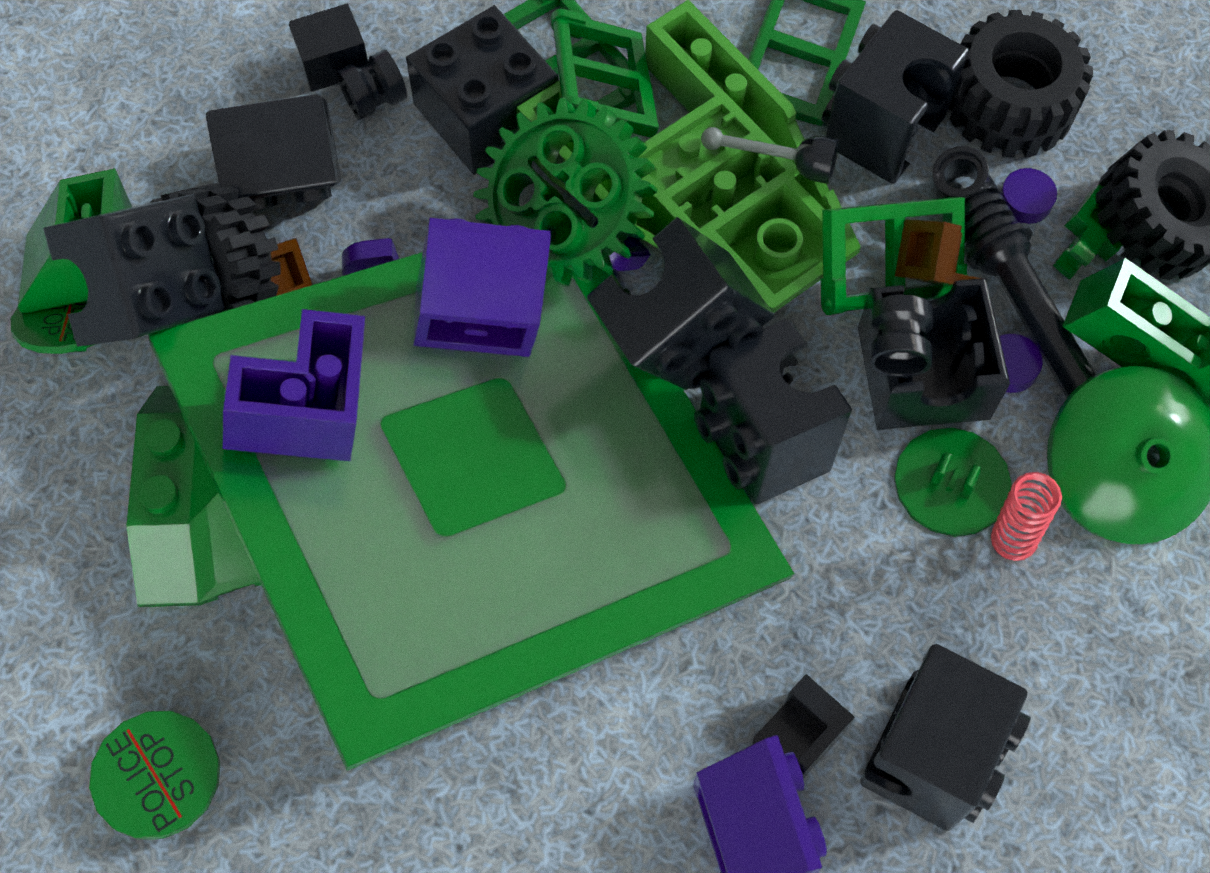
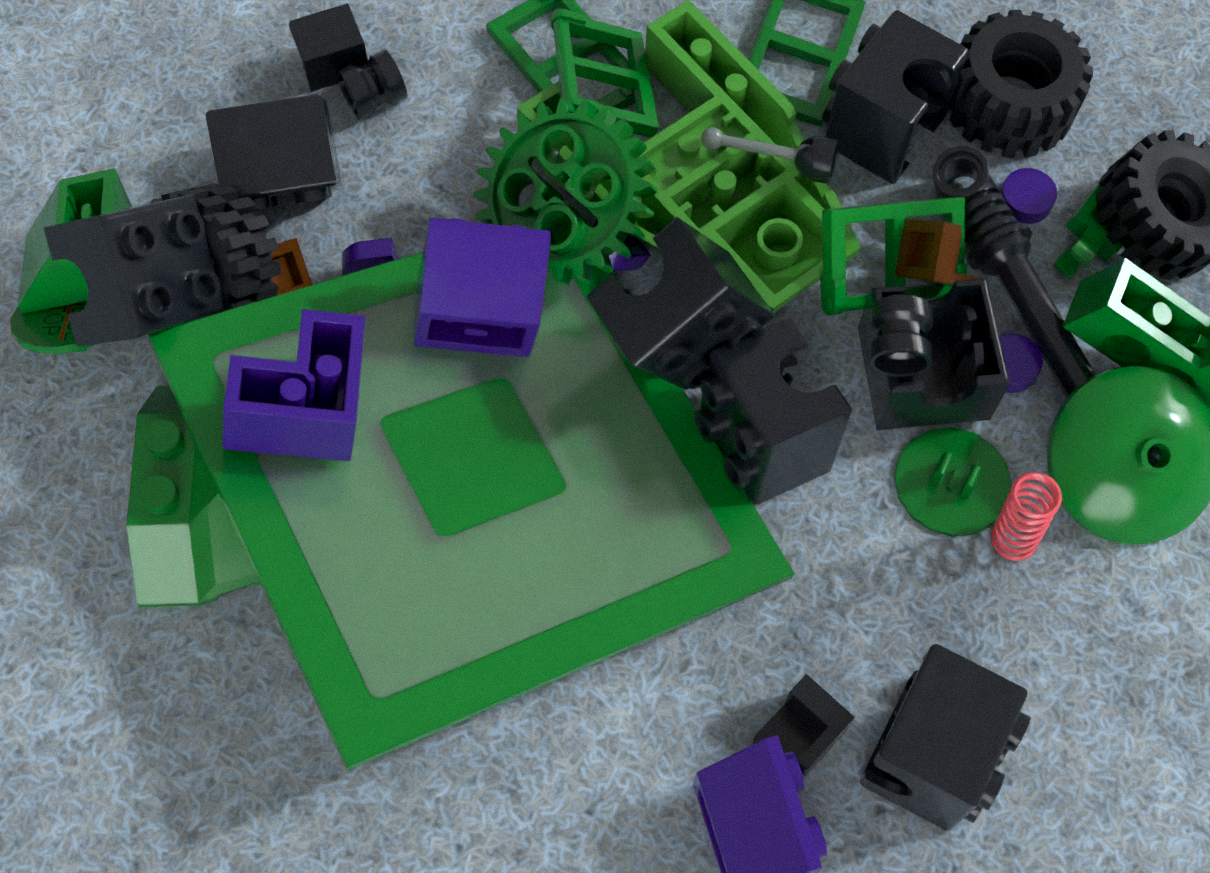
(154, 775): green piece -> none
(475, 82): black piece -> none

